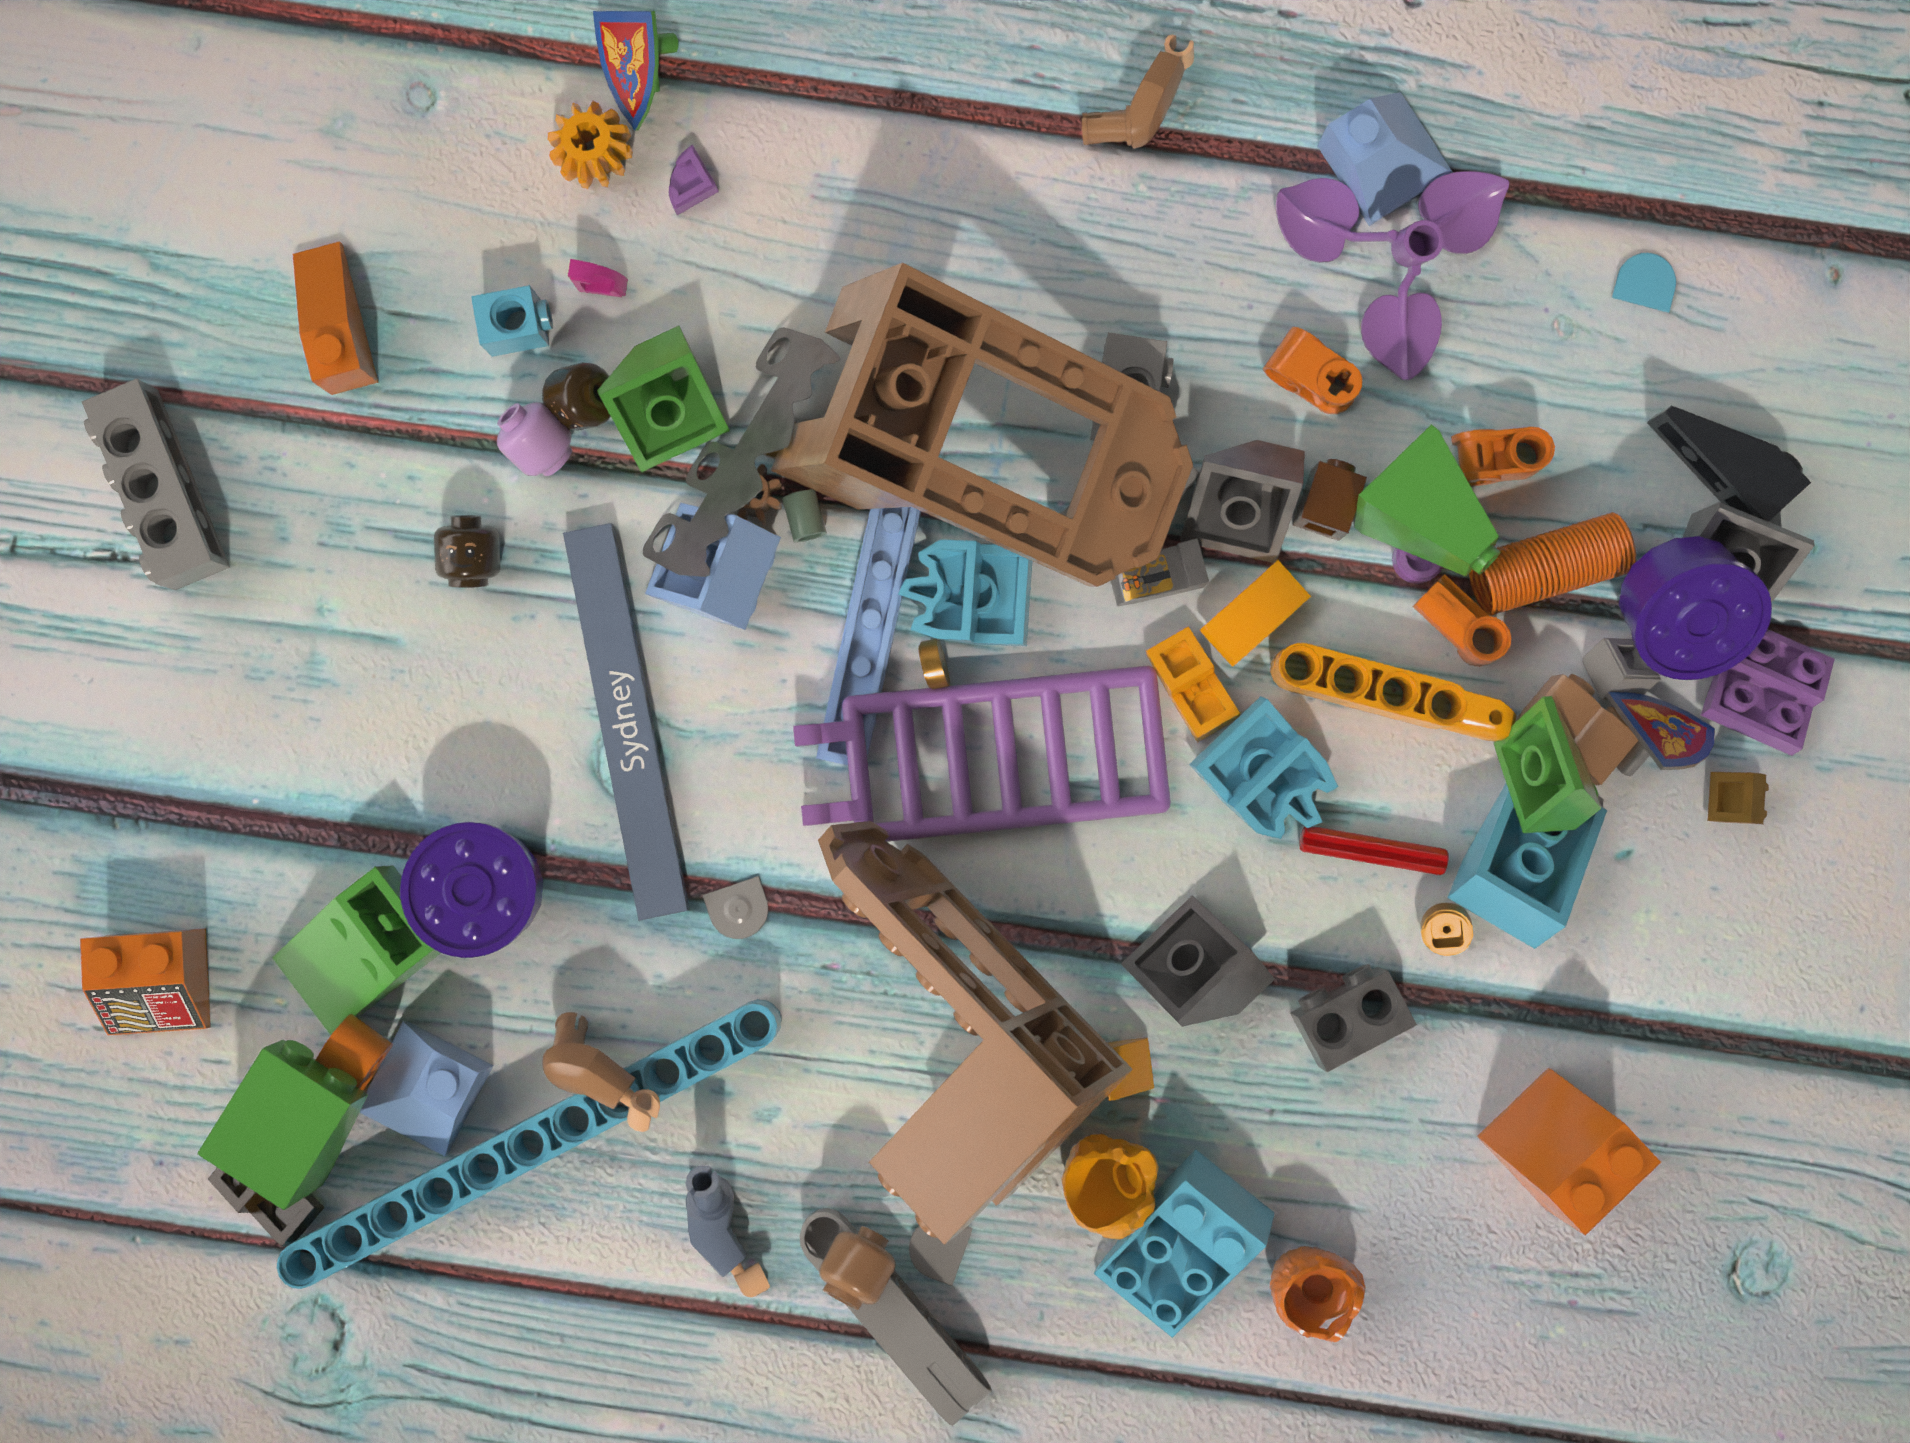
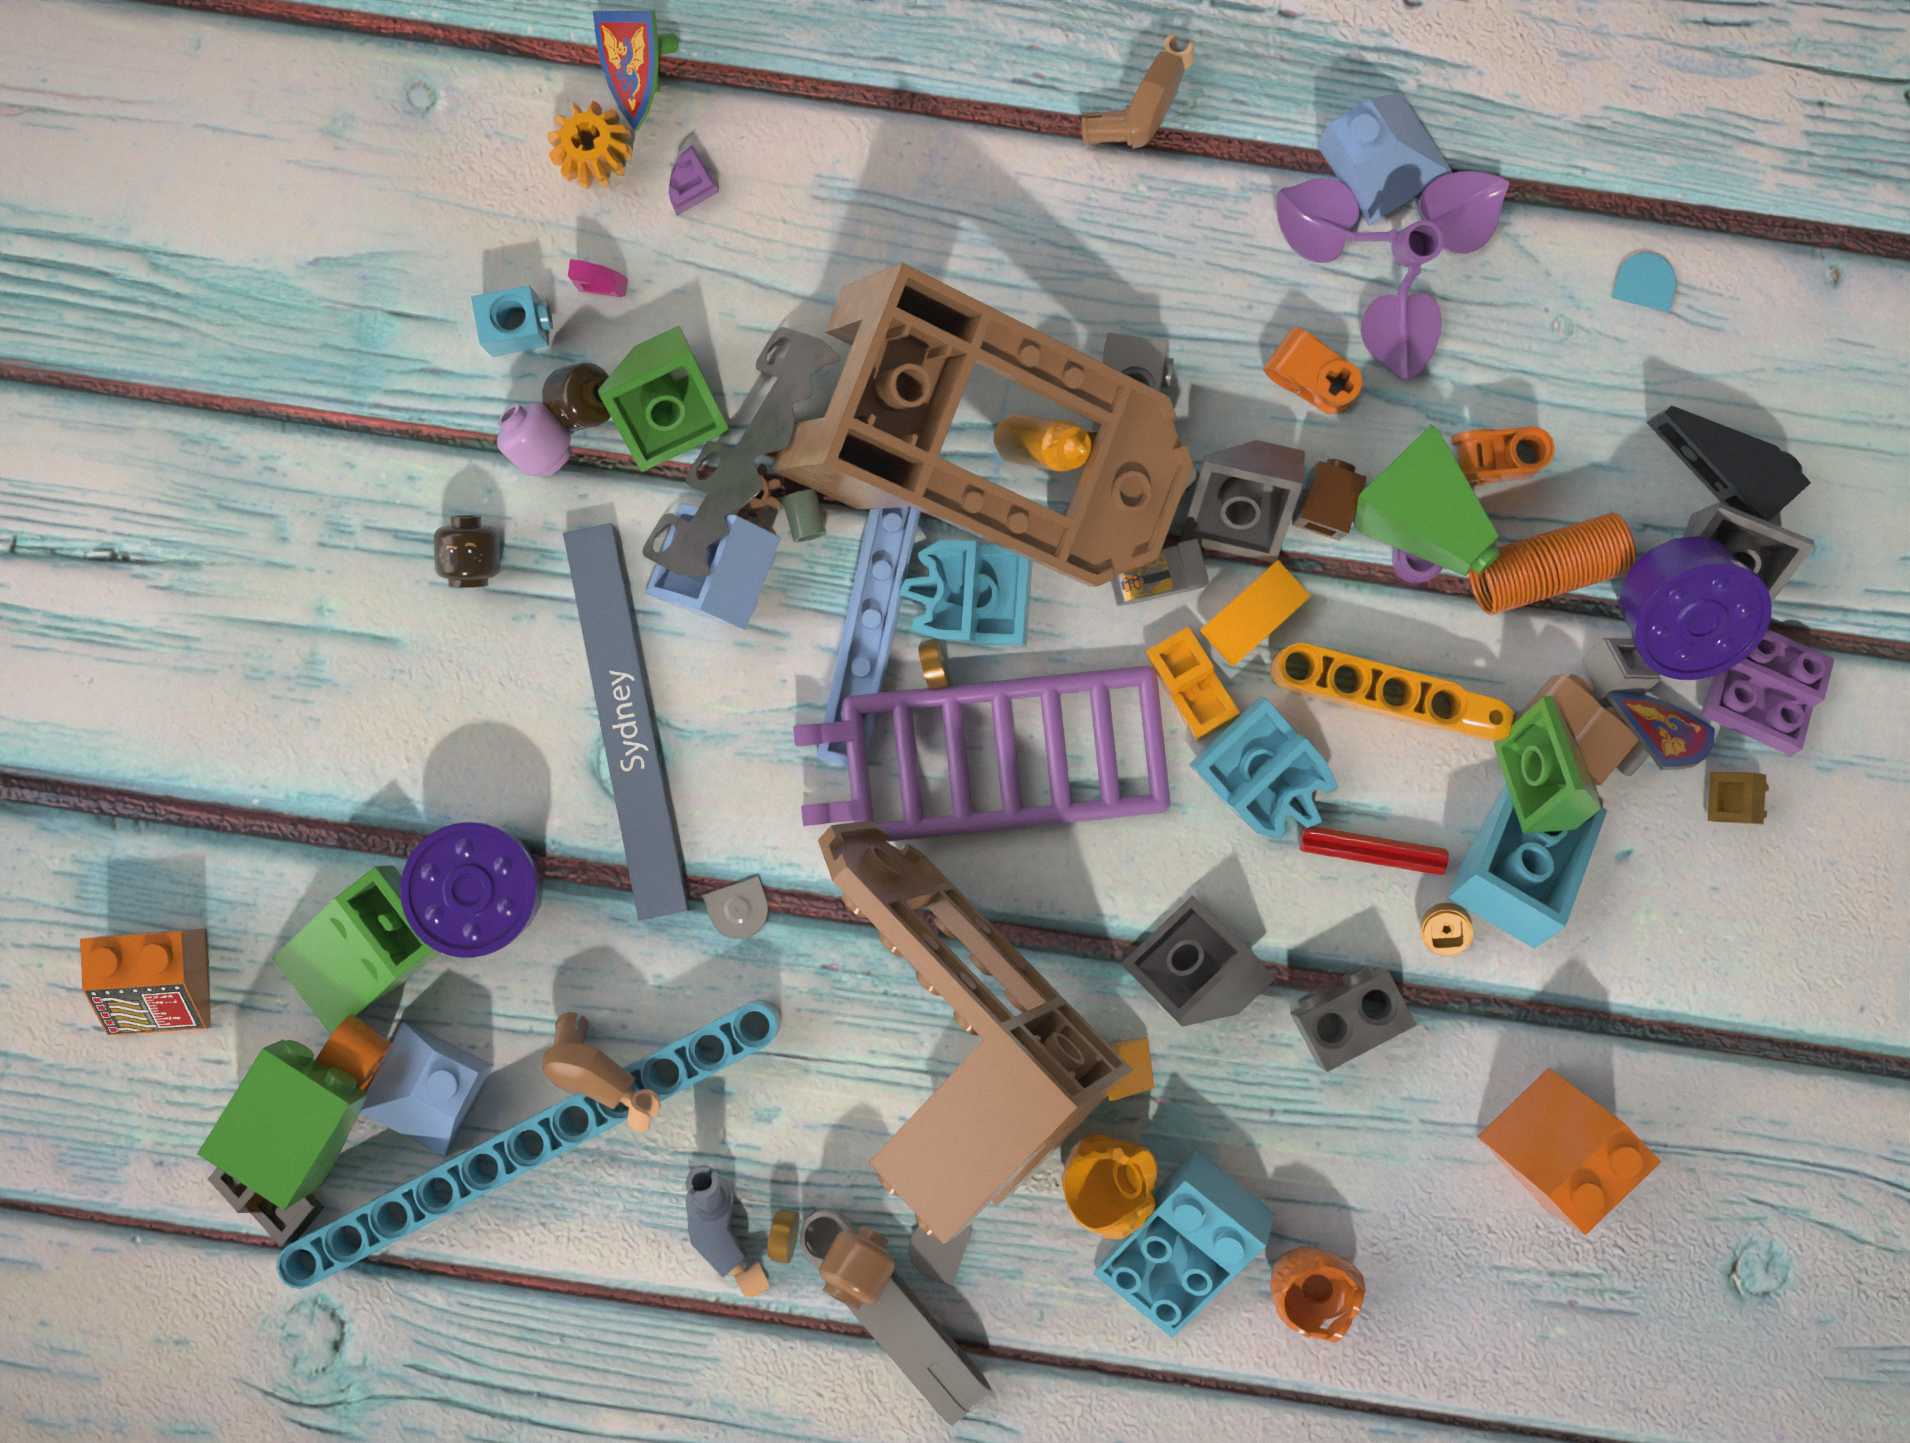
(110, 425): light grey brick -> none
(331, 321): orange slope -> none
(783, 1236): none -> pearl gold tile
(1043, 442): none -> light orange piece
(1457, 619): orange piece -> none

